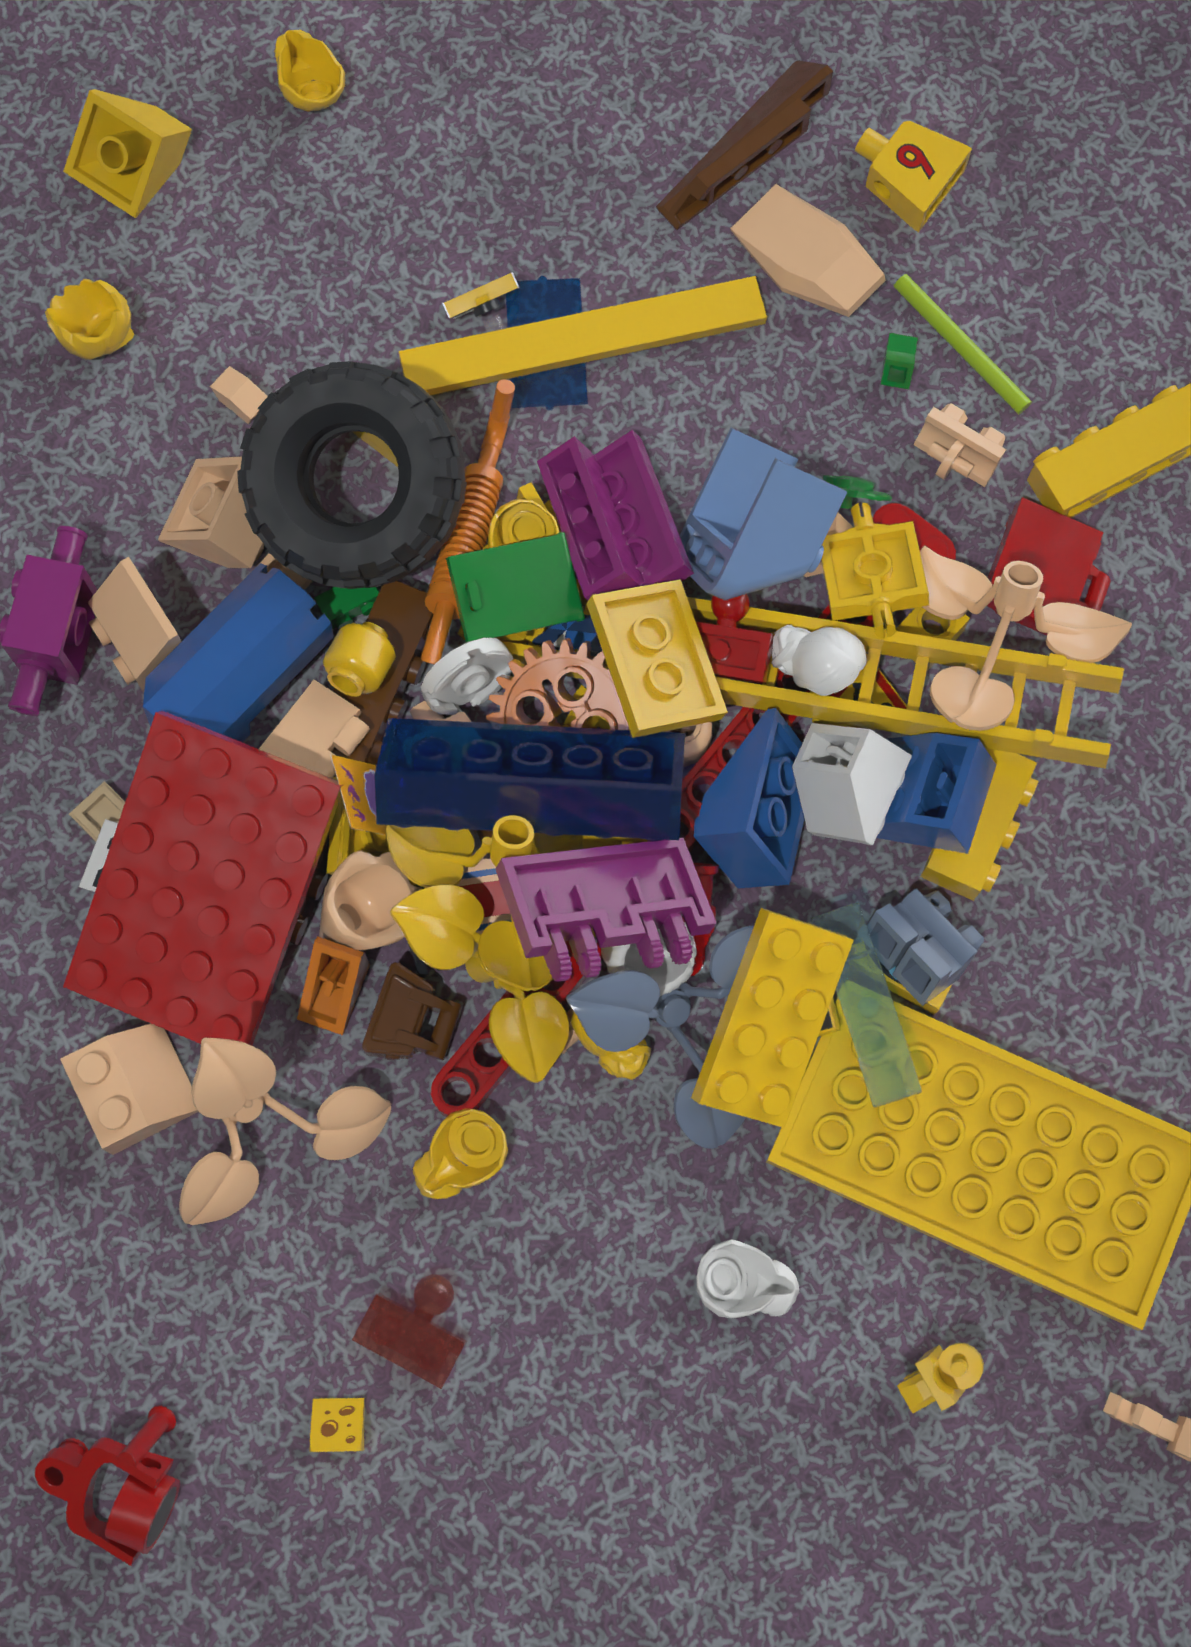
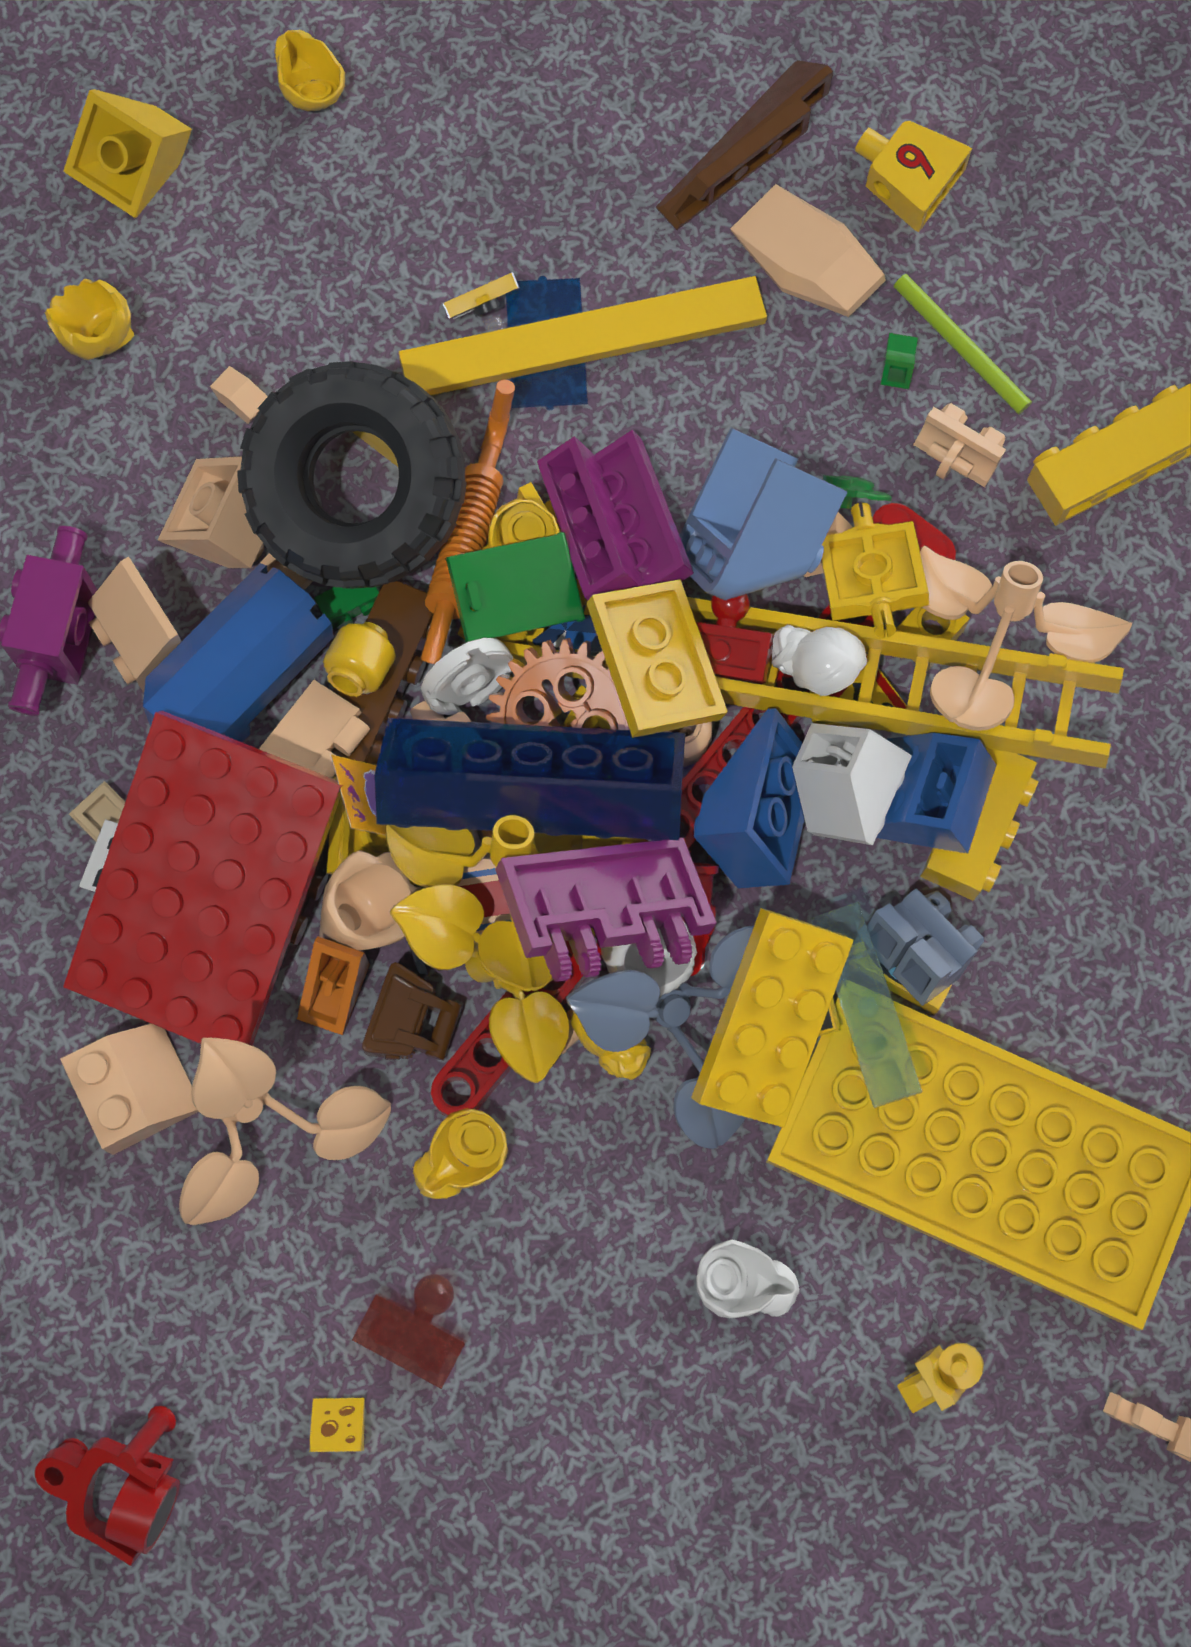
(1059, 549): red piece -> none

